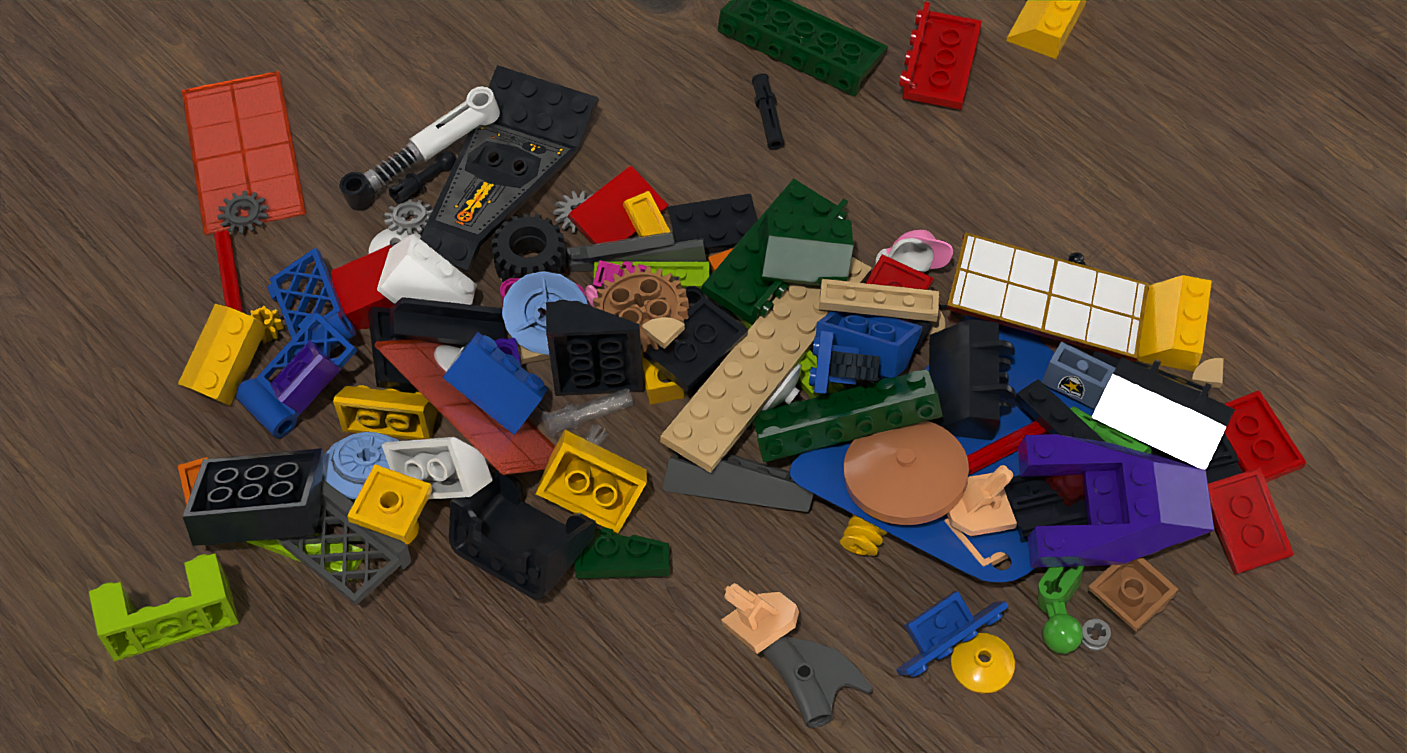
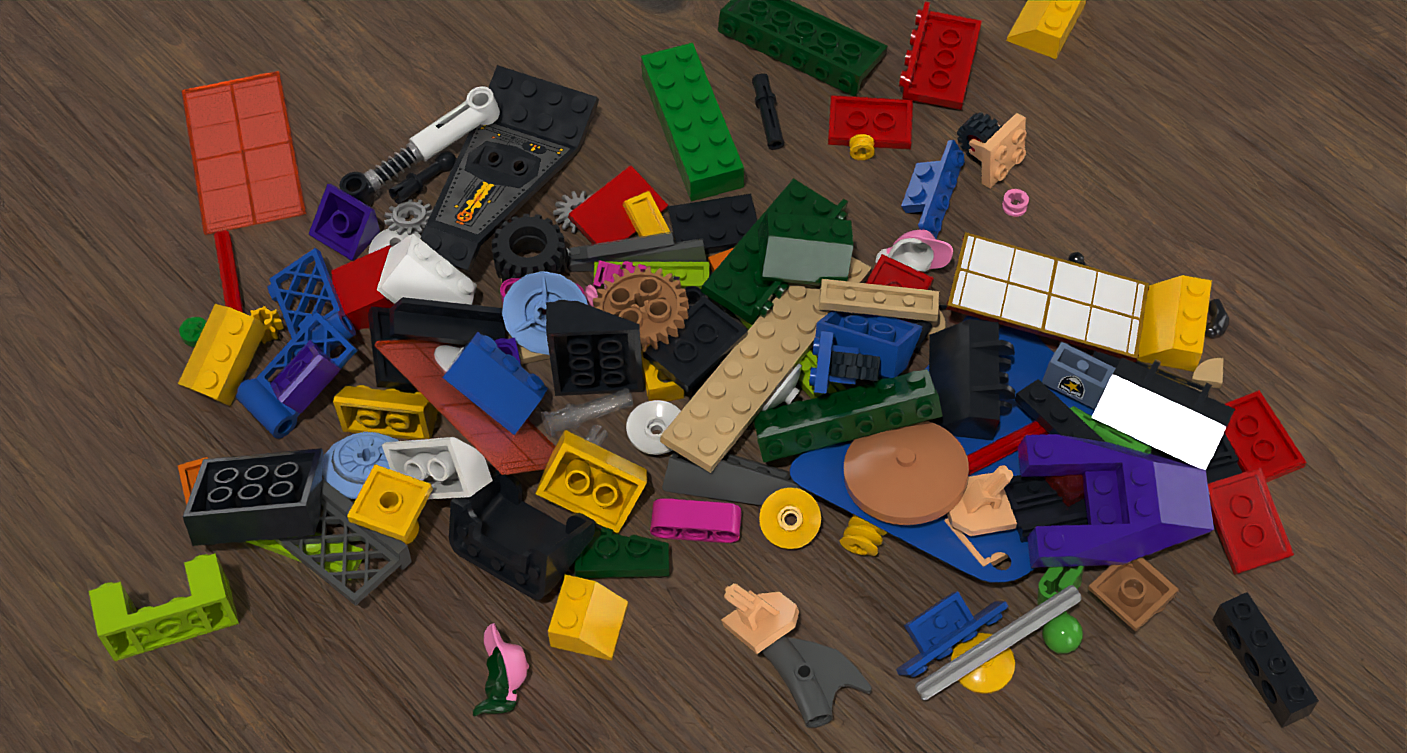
(191, 330): none -> green tile
(244, 202): dark grey gear -> none
(344, 223): none -> dark purple slope
(506, 673): none -> hair
(587, 618): none -> yellow slope
(647, 418): none -> white dish
(663, 330): tan tile -> none
(692, 122): none -> green brick
(696, 520): none -> dark pink beam
(785, 503): none -> yellow dish
(861, 147): none -> yellow bush
(881, 118): none -> red tile
(932, 188): none -> blue bracket
(994, 145): none -> light nougat plate
(998, 642): none -> light grey axle
(1015, 210): none -> bright pink bush
(1101, 643): light grey bush -> none
(1219, 319): none -> black arm
(1265, 660): none -> black brick

